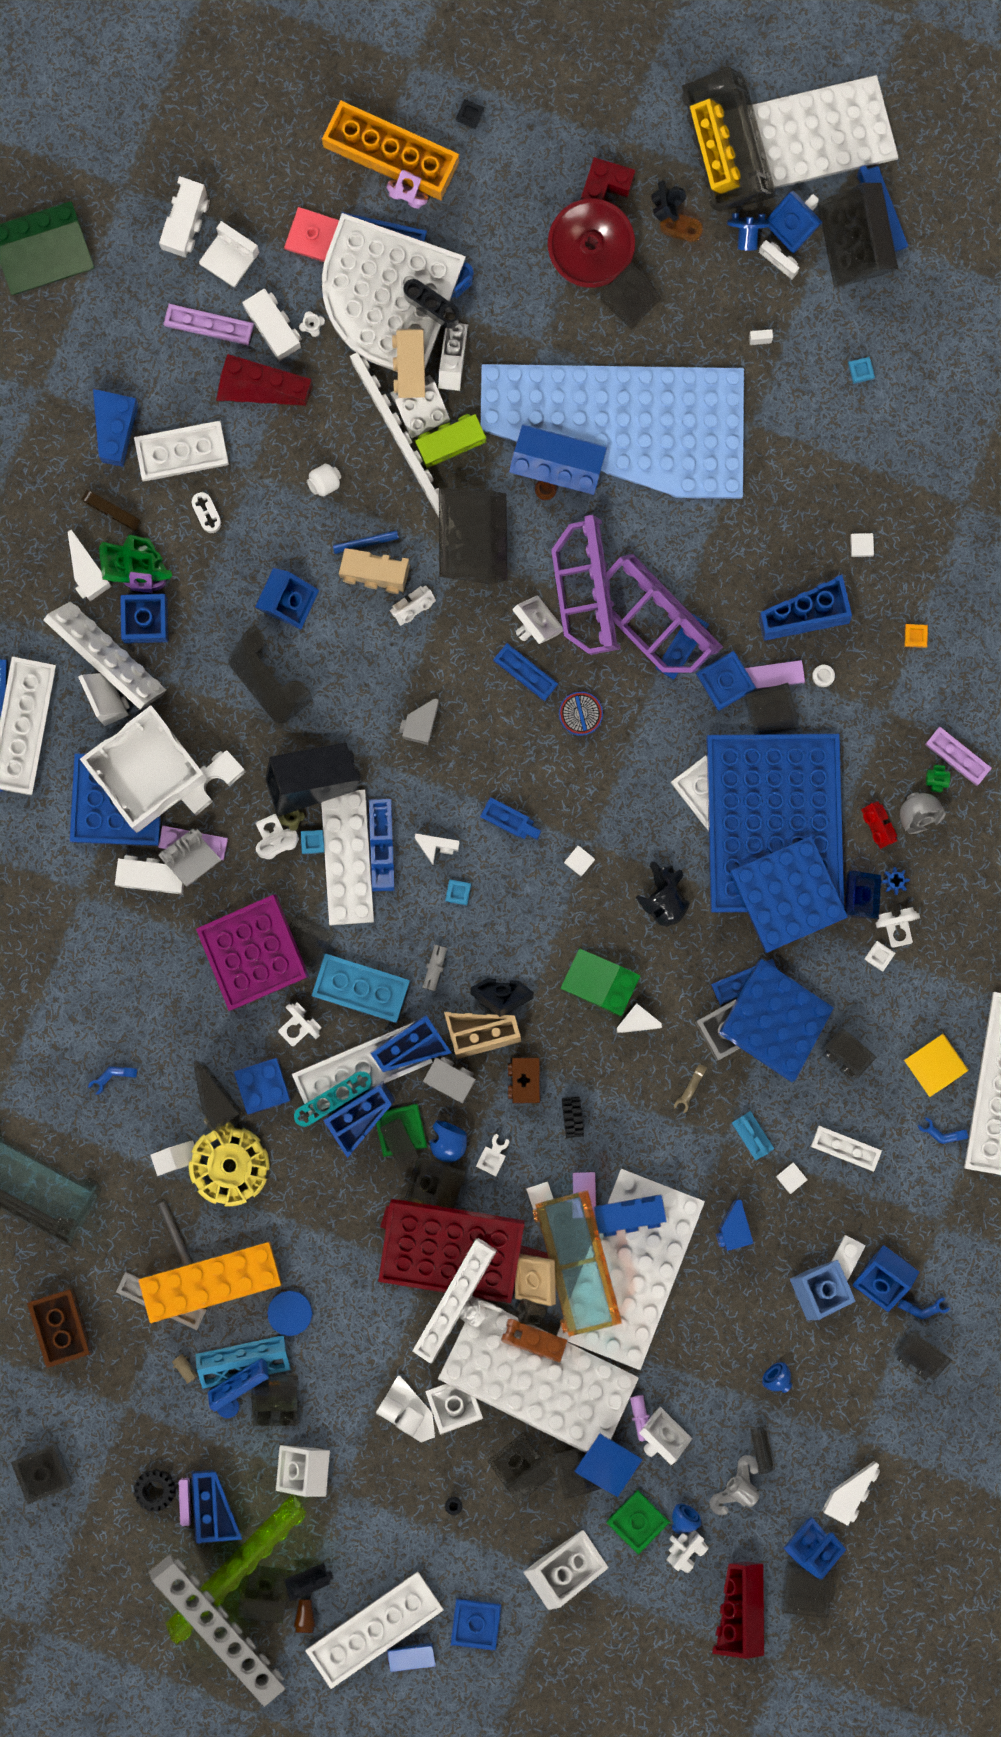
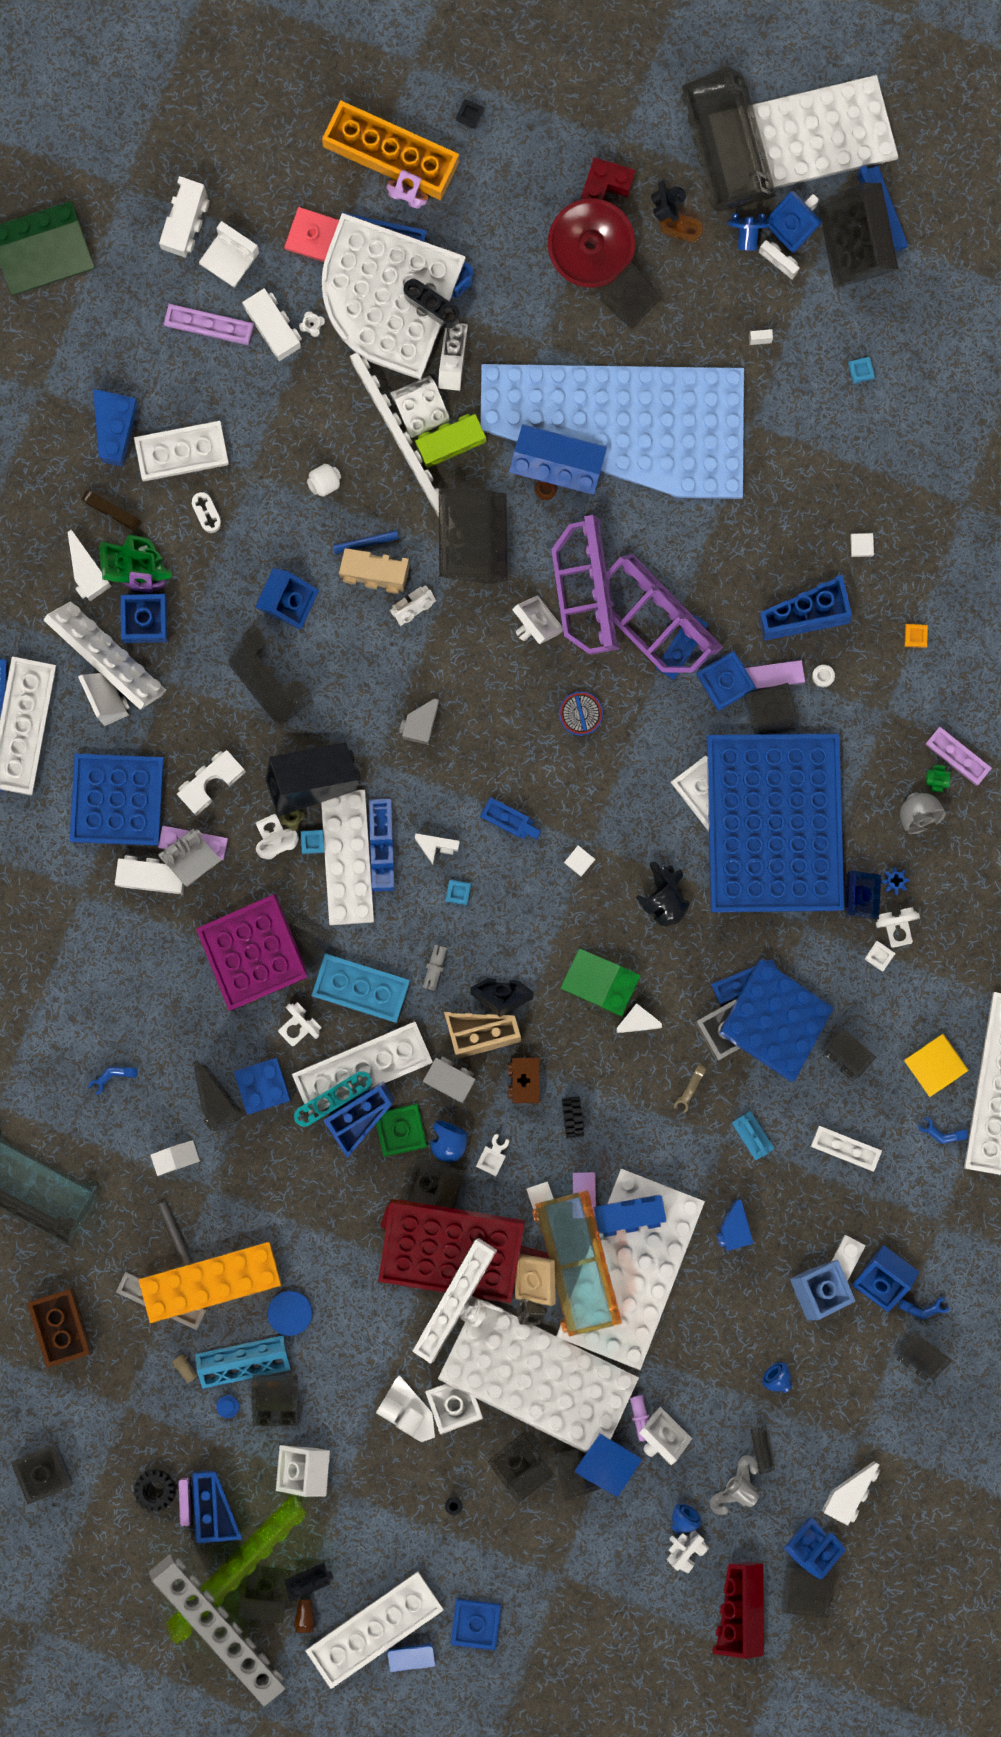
(143, 769): white tile -> none
(229, 1179): light yellow plate -> none
(238, 1384): blue tile -> none
(258, 383): dark red wedge -> none
(399, 1143): clear smoke tile -> none
(409, 363): tan wedge -> none
(411, 1045): blue wedge -> none
(525, 672): blue tile -> none
(534, 1340): dark orange plate -> none
(566, 1570): white slope -> none
(638, 1522): green tile -> none
(715, 146): yellow brick -> none
(788, 894): blue plate -> none
(791, 1178): white tile -> none
(874, 816): red hinge -> none

